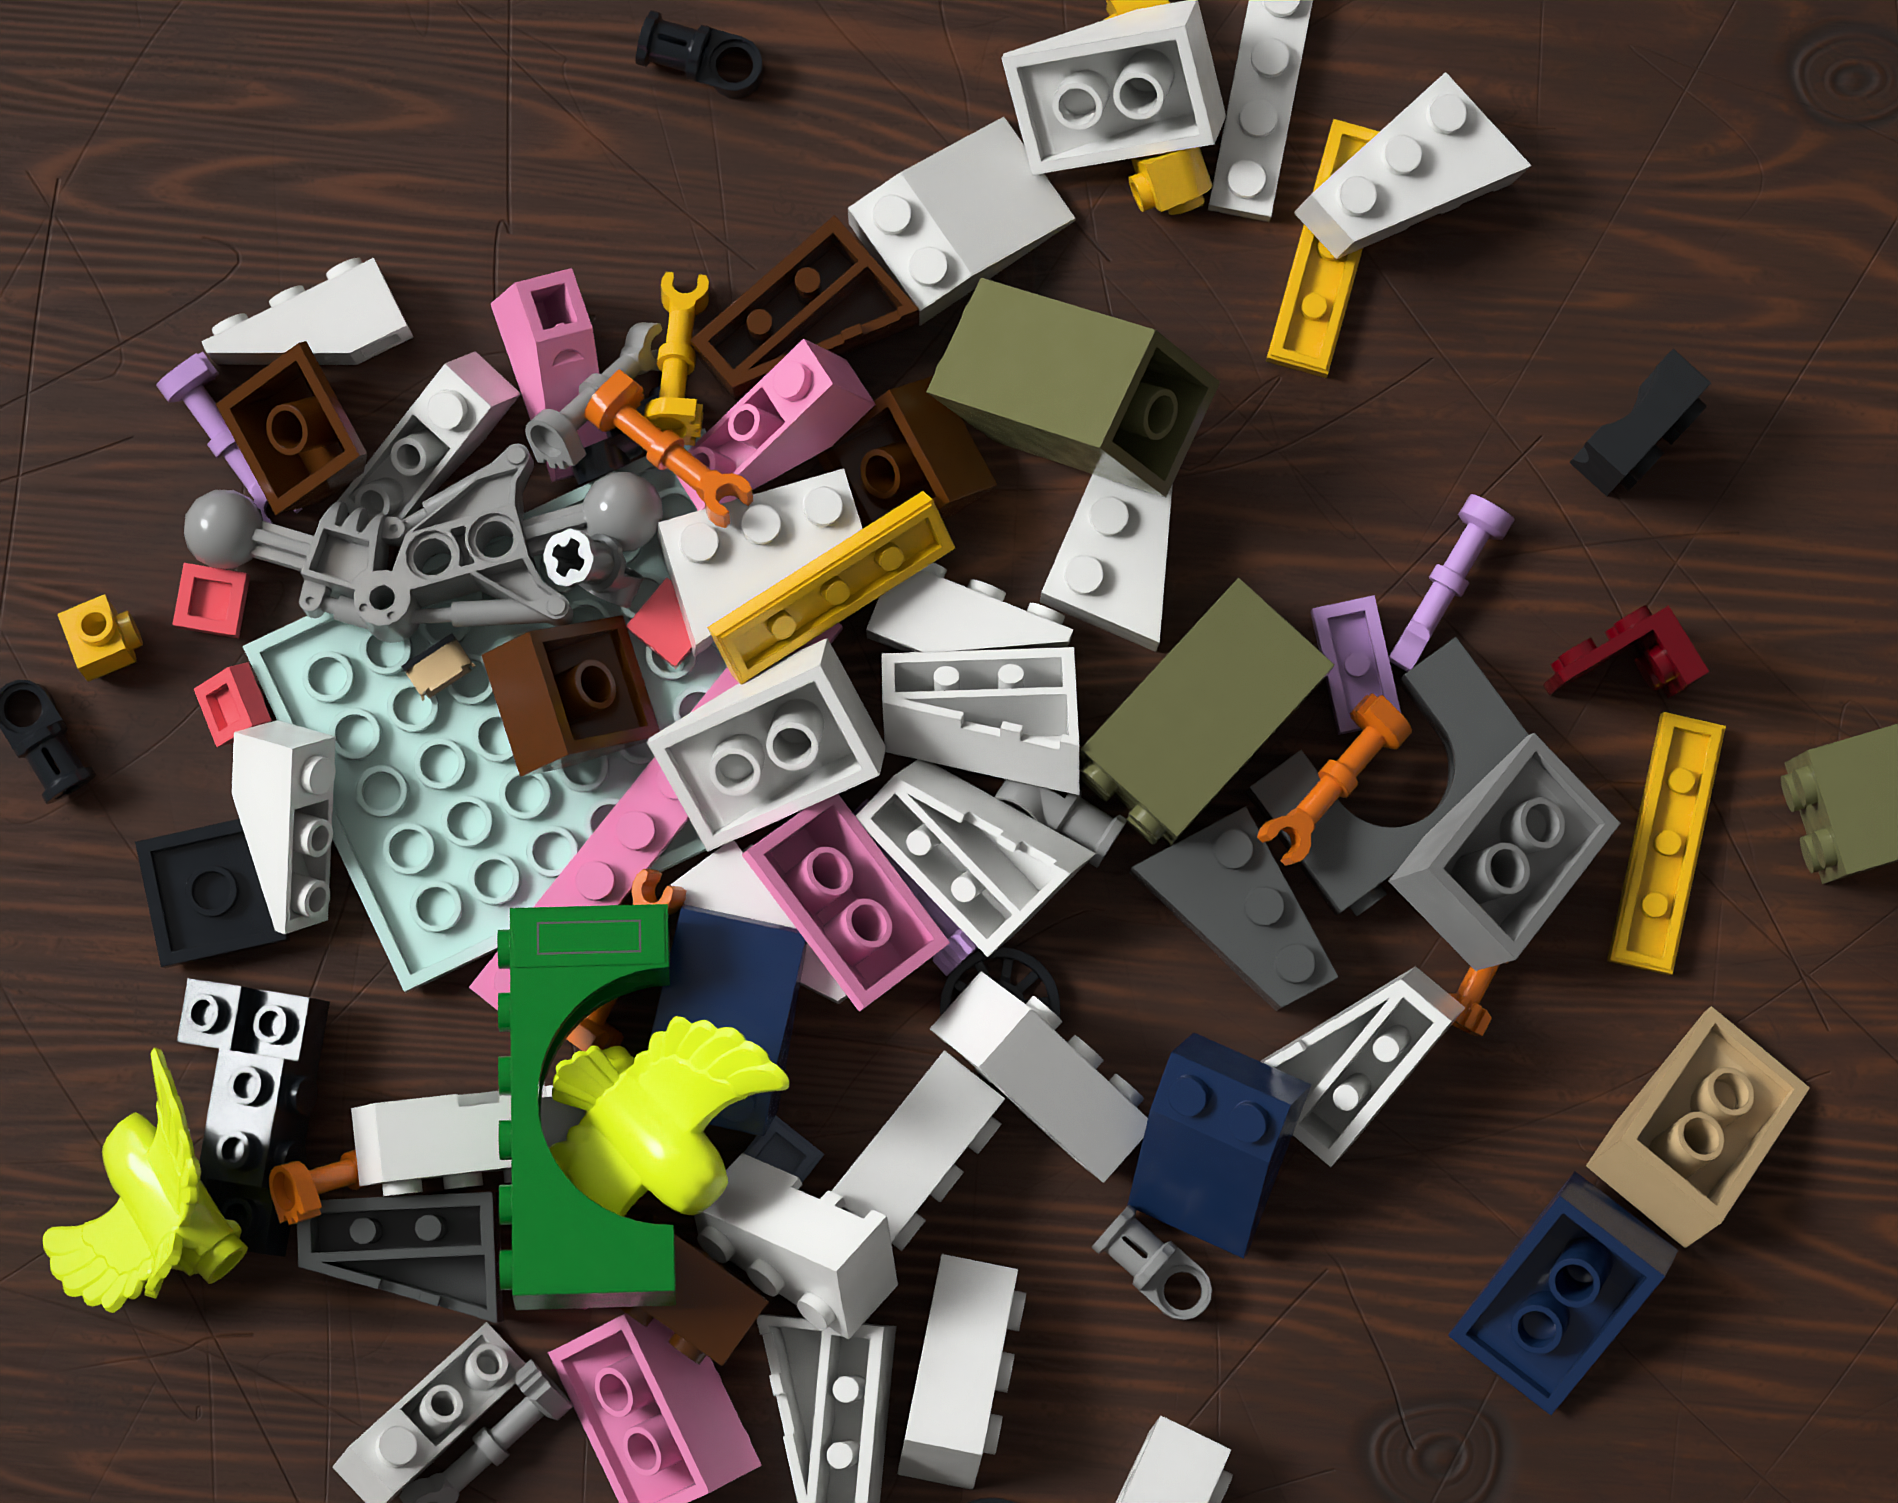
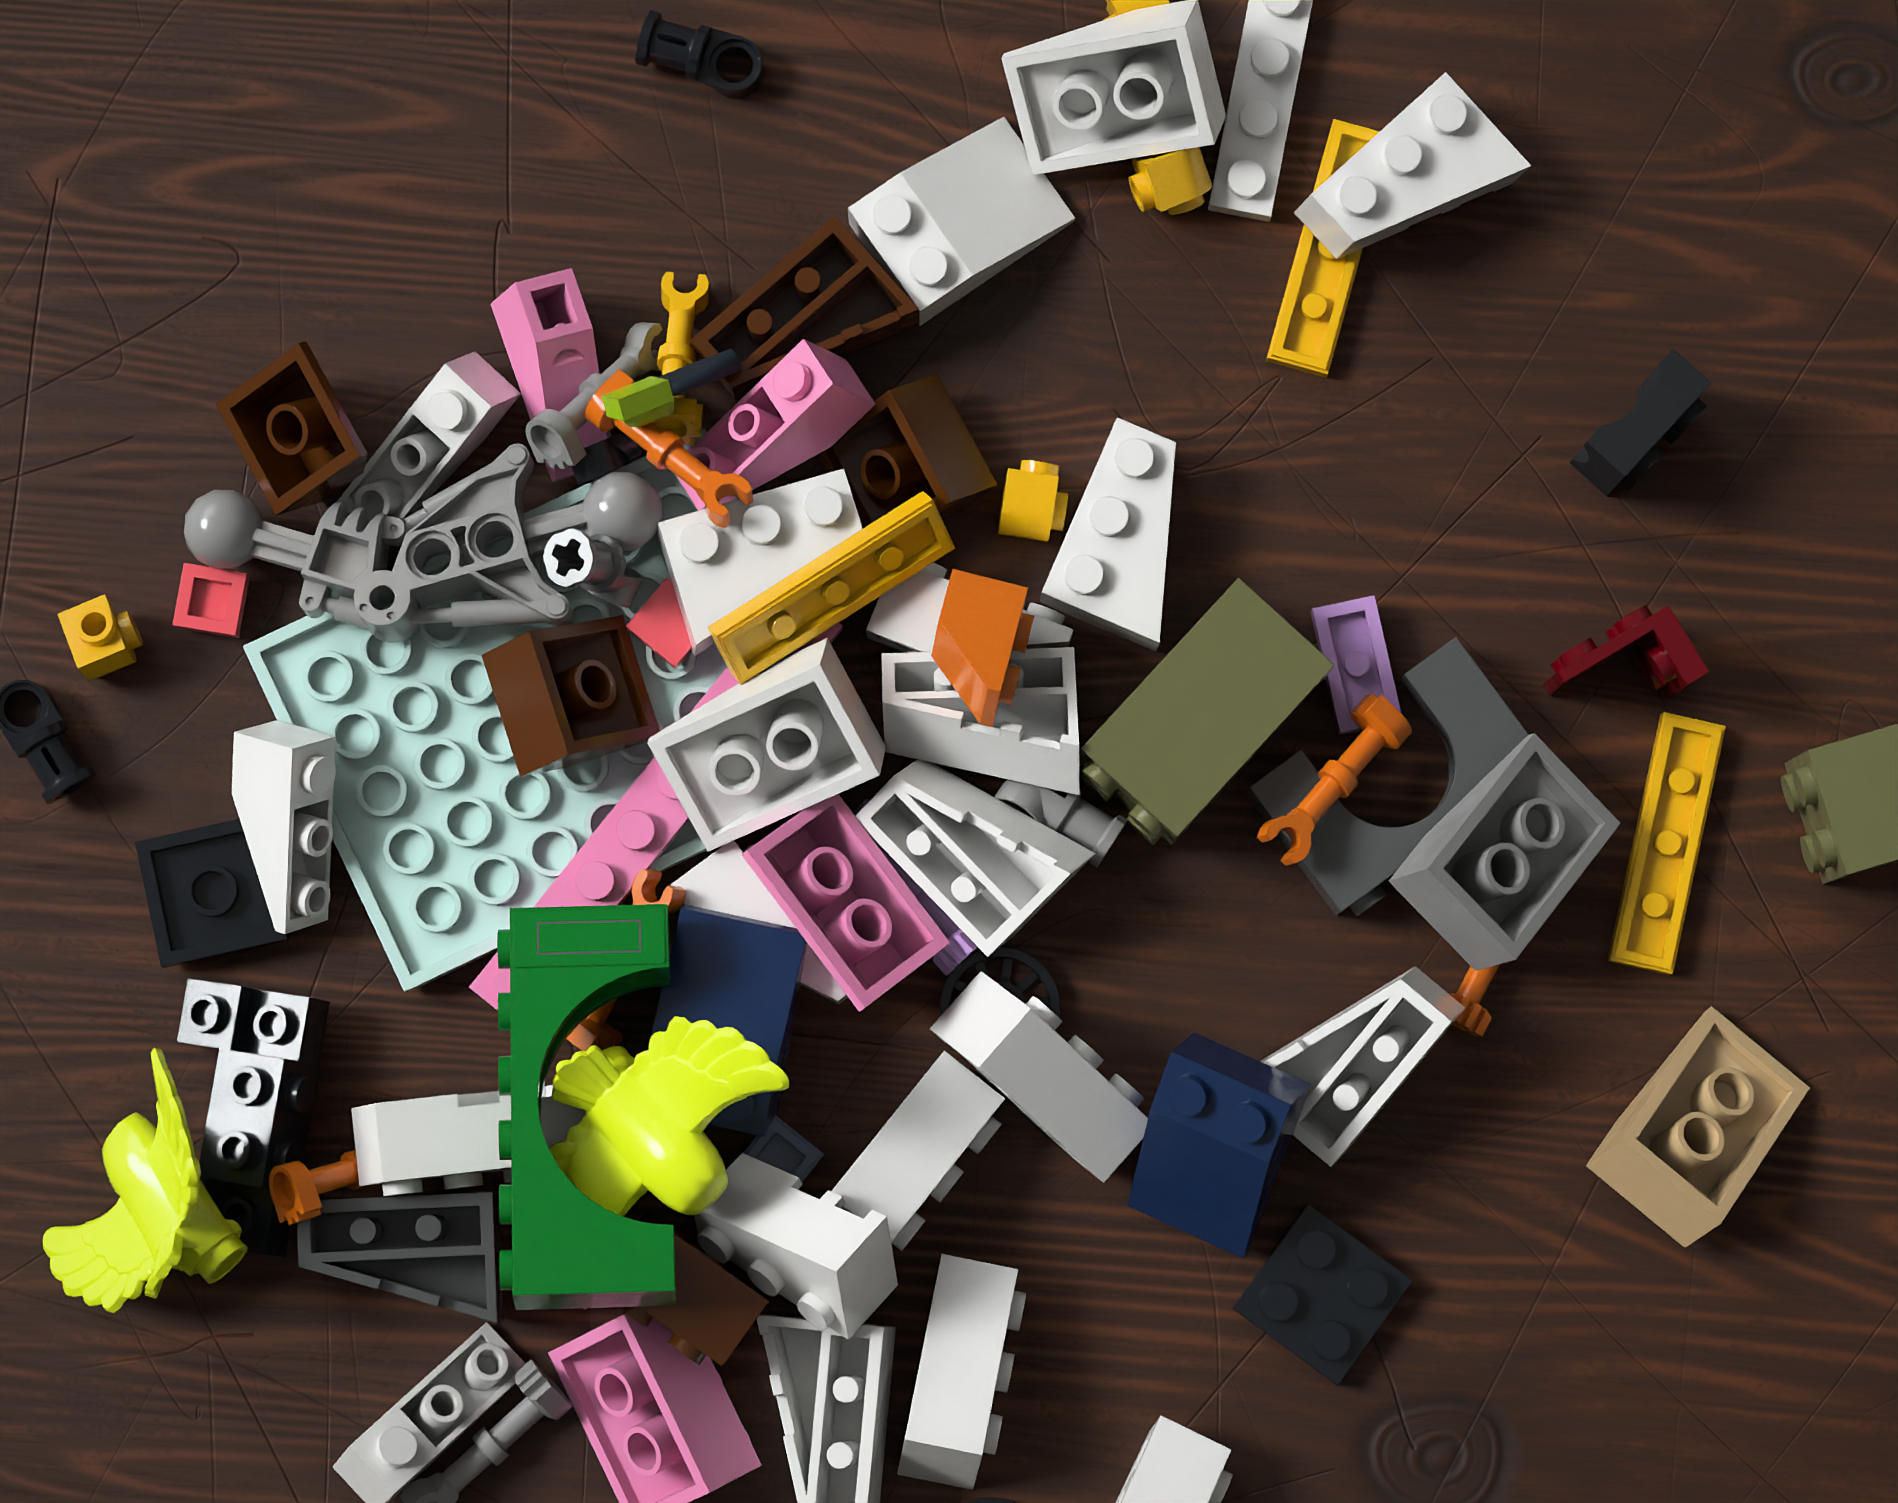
(187, 384): lavender piece -> none
(231, 703): coral plate -> none
(340, 319): white slope -> none
(438, 666): tan piece -> none
(653, 396): none -> piece
(976, 639): none -> orange slope
(1032, 502): none -> yellow plate
(1074, 386): olive brick -> none
(1161, 1262): light grey connector -> none
(1241, 907): dark grey wedge -> none
(1322, 1294): none -> black plate
(1483, 522): lavender piece -> none
(1564, 1293): dark blue slope -> none

